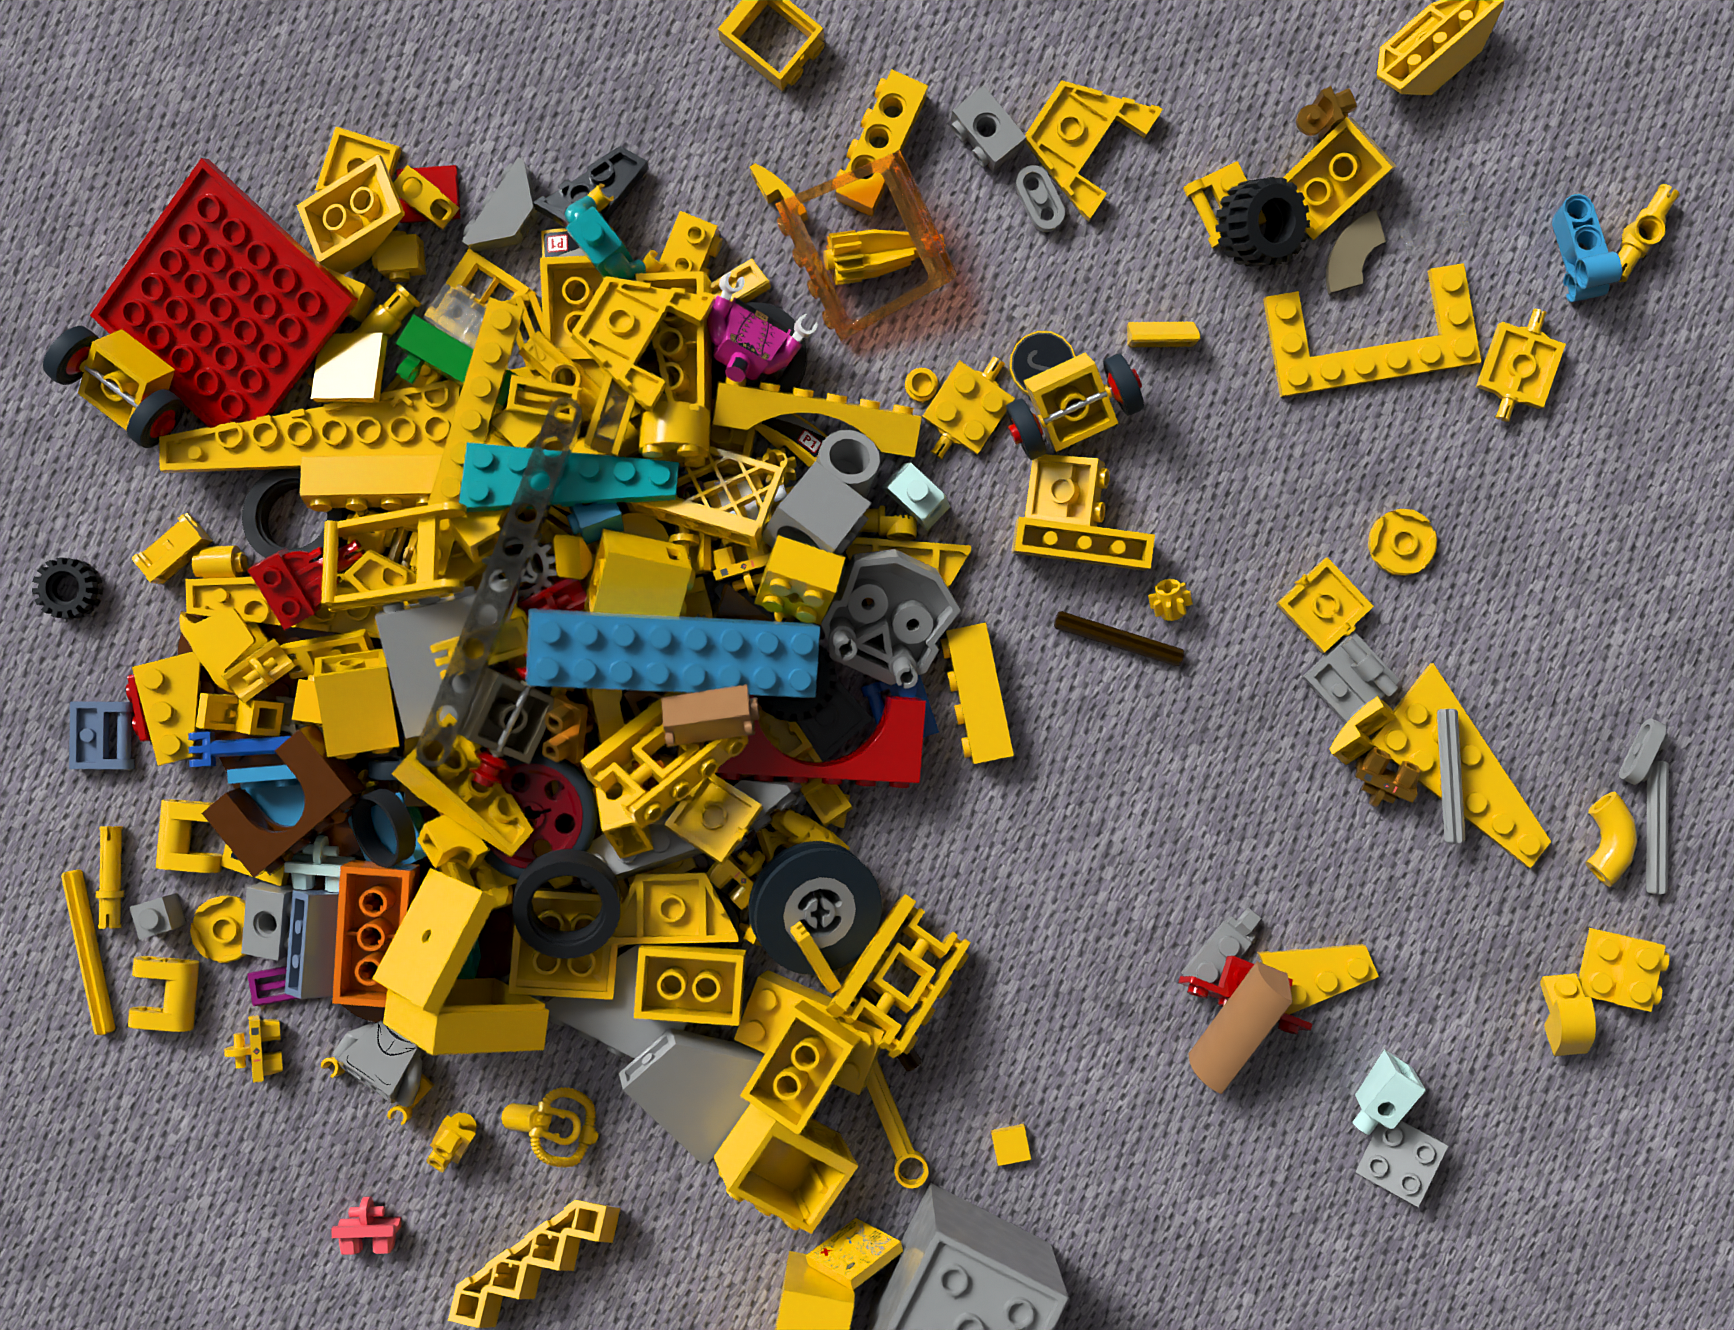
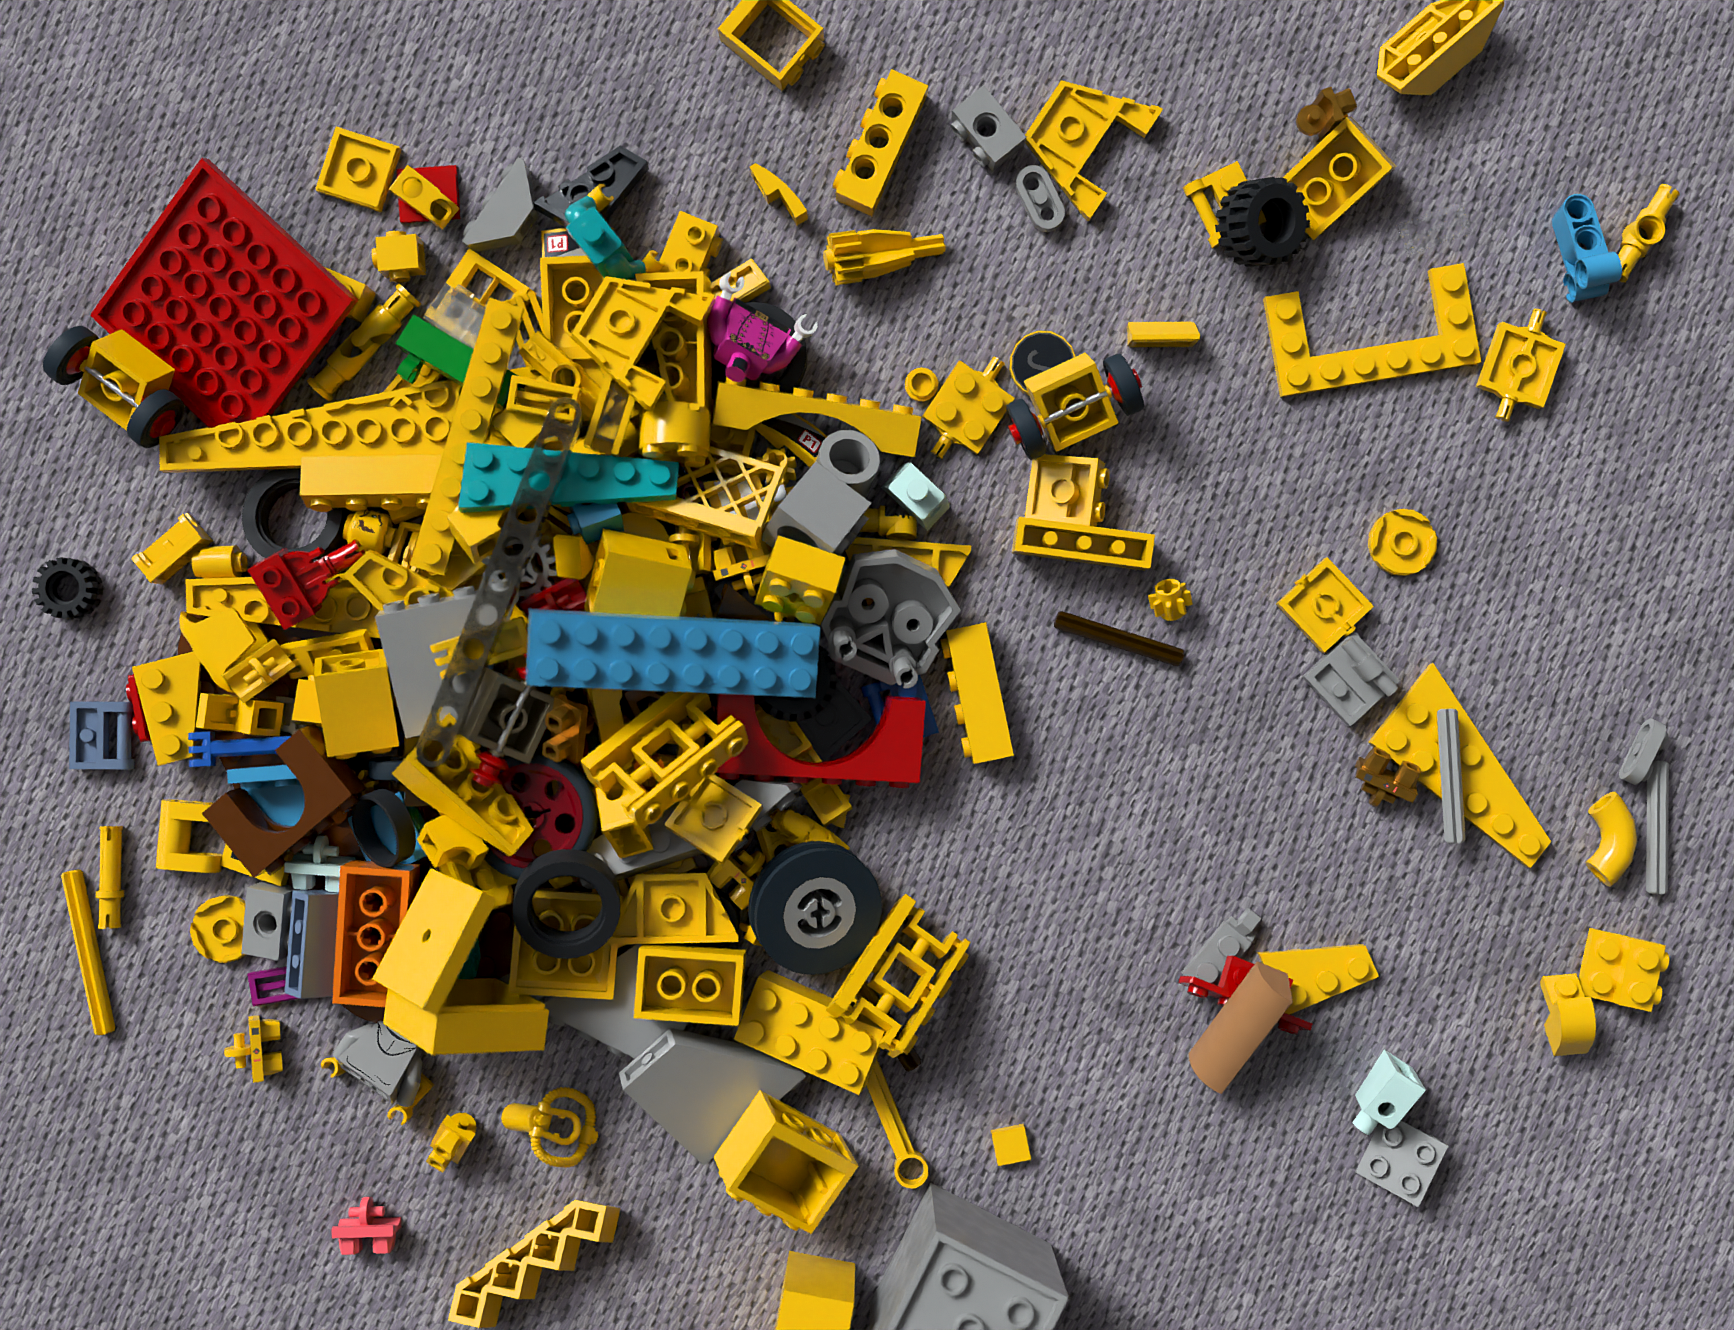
(157, 916): light grey brick -> none
(179, 994): yellow connector -> none
(350, 368): tile -> none
(352, 216): yellow slope -> none
(427, 581): yellow piece -> none
(709, 715): medium nougat brick -> none
(800, 1066): yellow brick -> none
(815, 957): yellow tile -> none
(854, 1253): yellow tile -> none
(916, 219): clear orange windscreen -> none
(1350, 251): dark tan tile -> none
(1354, 738): yellow slope -> none

